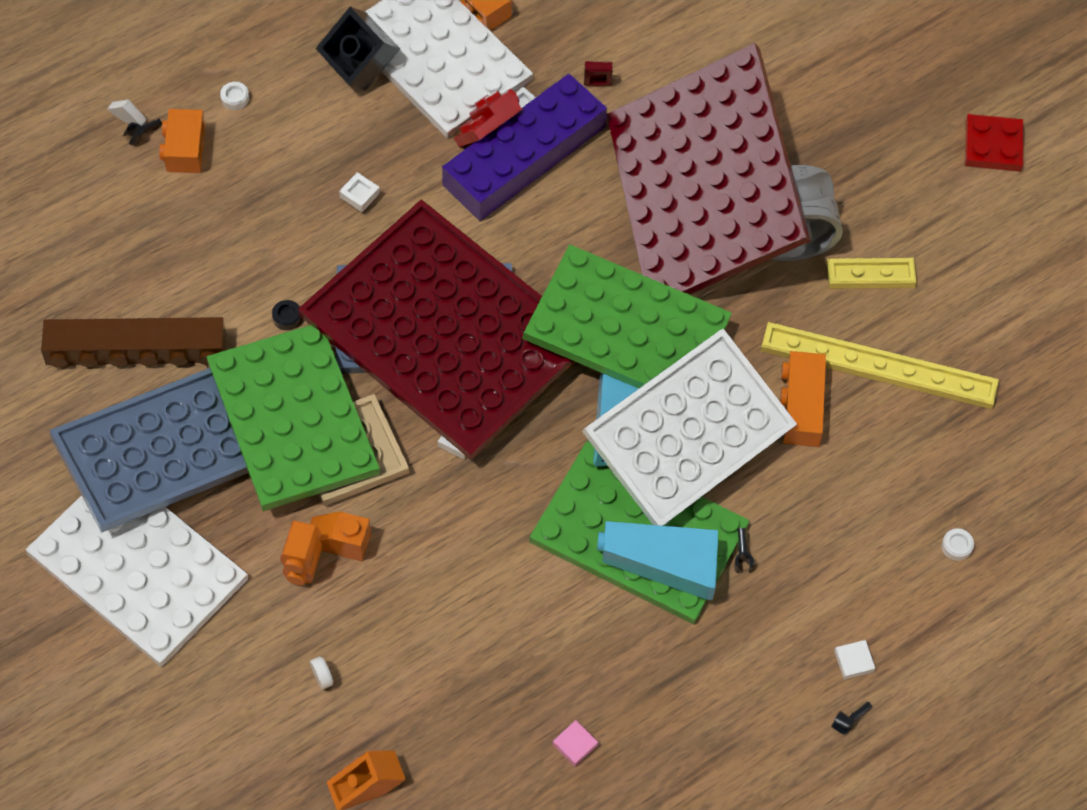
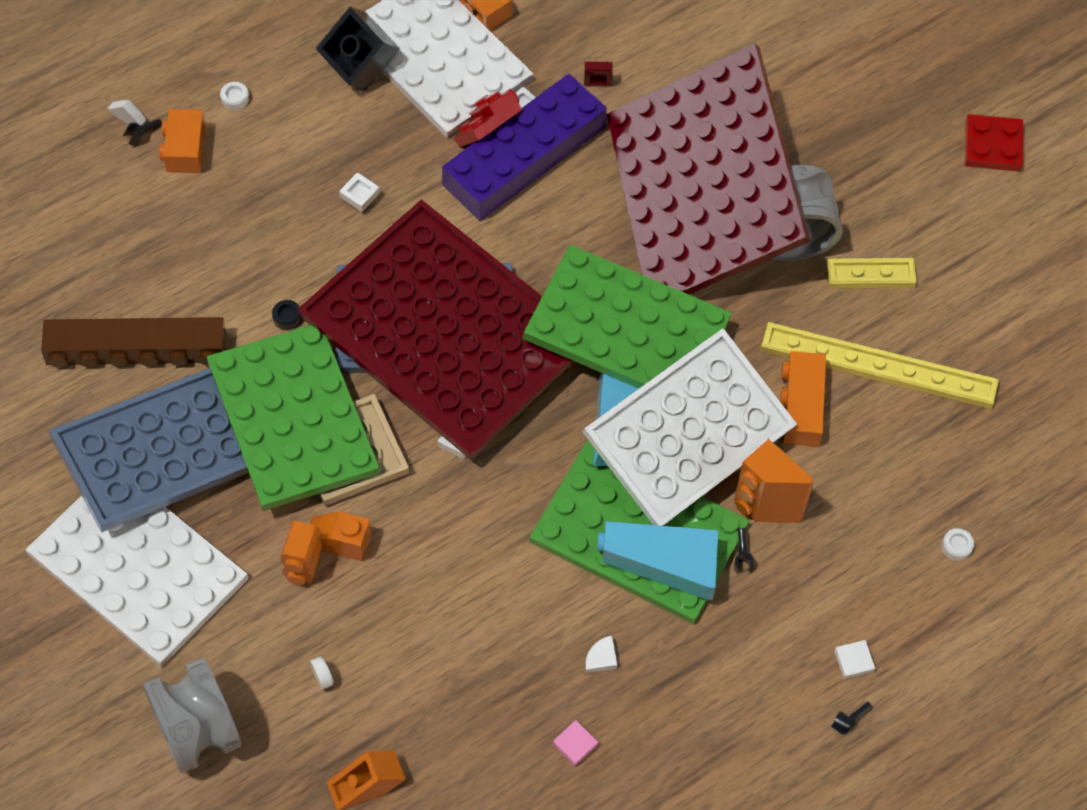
(192, 715): none -> light grey piece
(601, 656): none -> white tile
(772, 486): none -> orange slope

